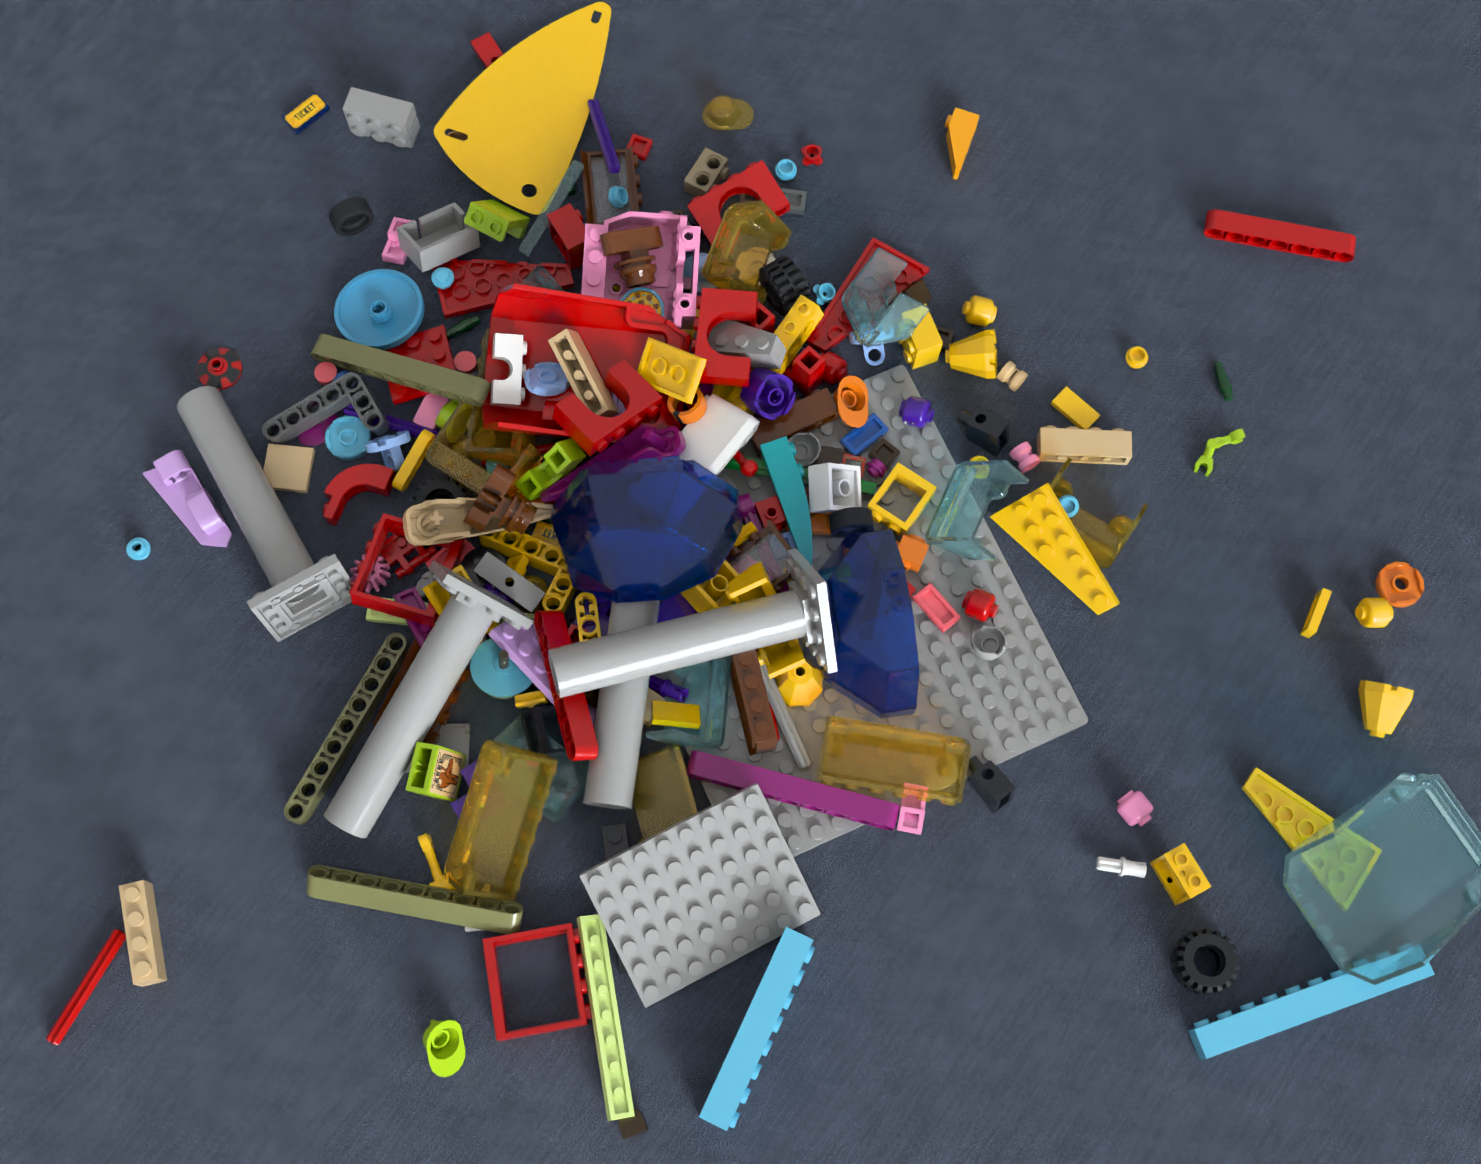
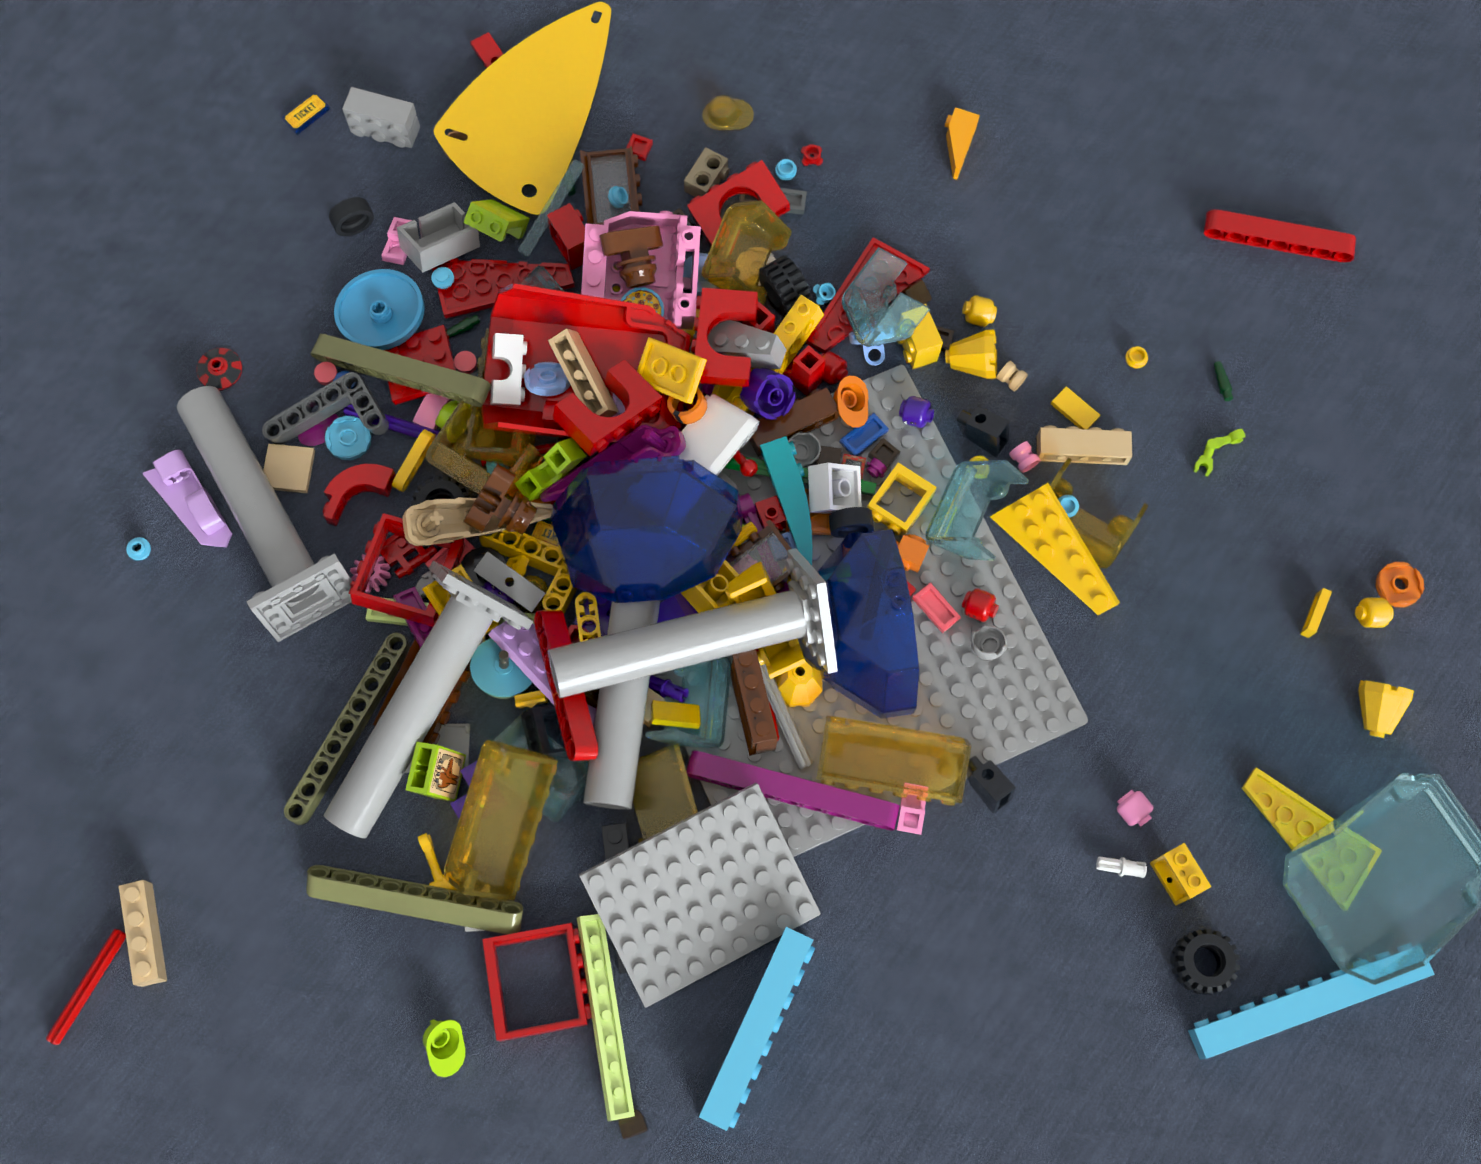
(390, 448): light blue tile -> none
(603, 136): dark purple axle -> none

